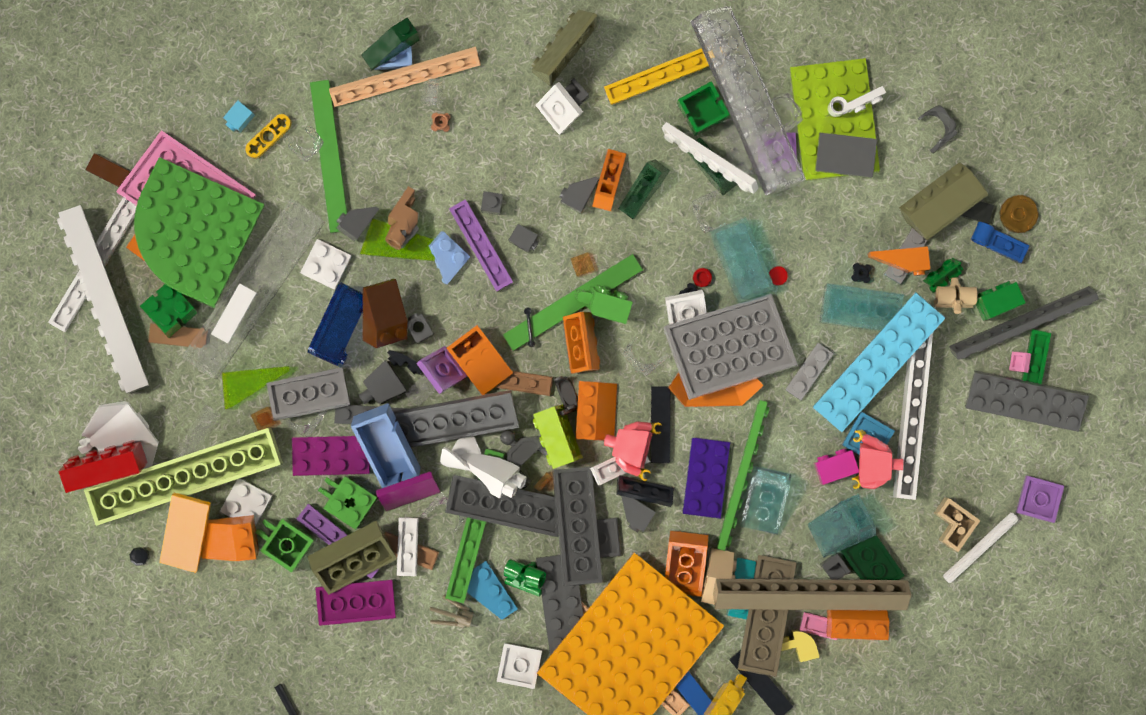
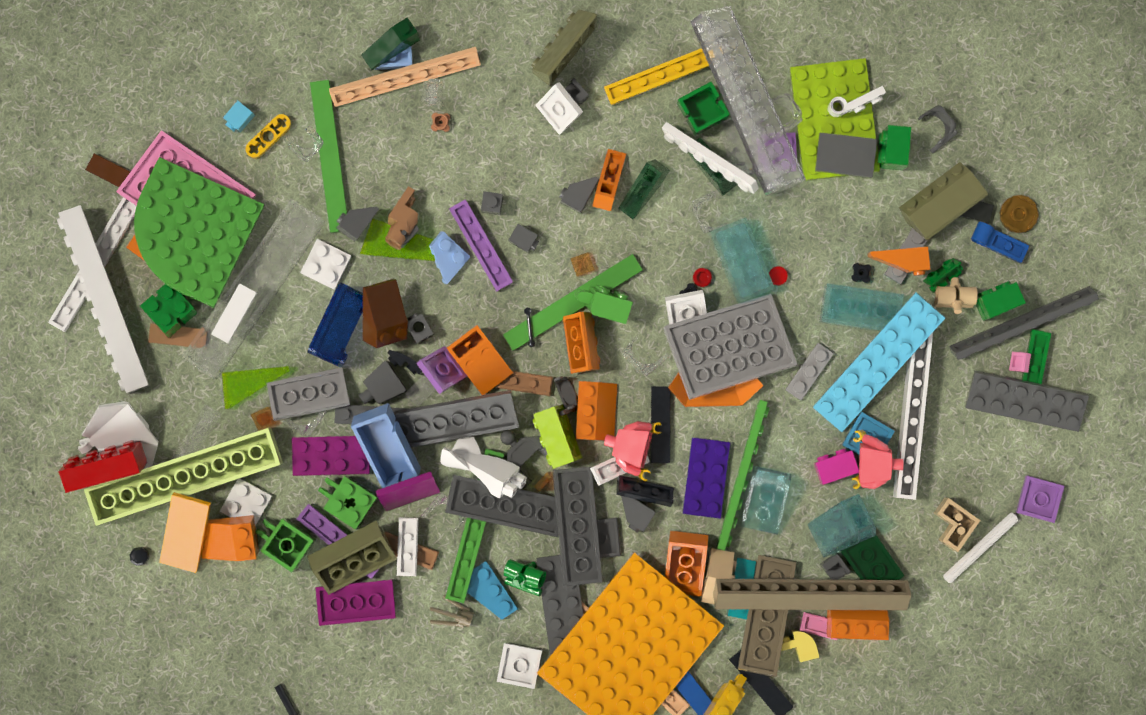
(894, 148): none -> green brick

